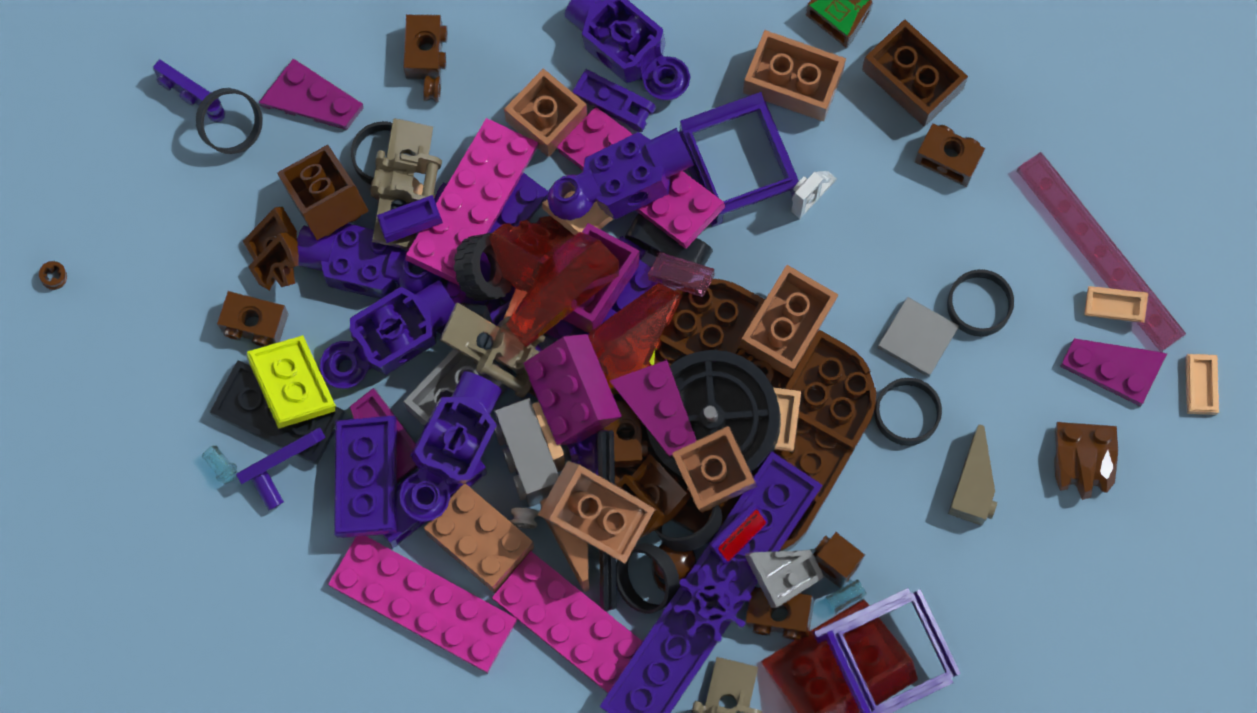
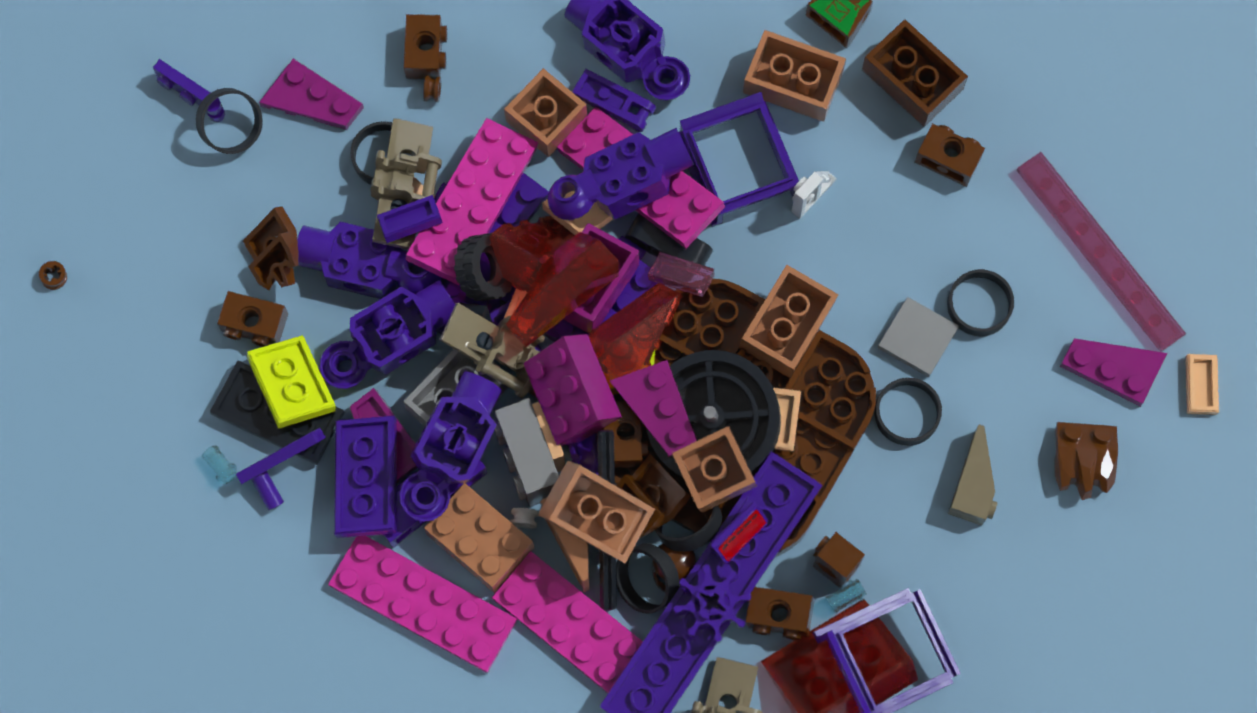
(323, 192): reddish brown brick -> none
(784, 573): light grey wing -> none
(1116, 304): light nougat tile -> none

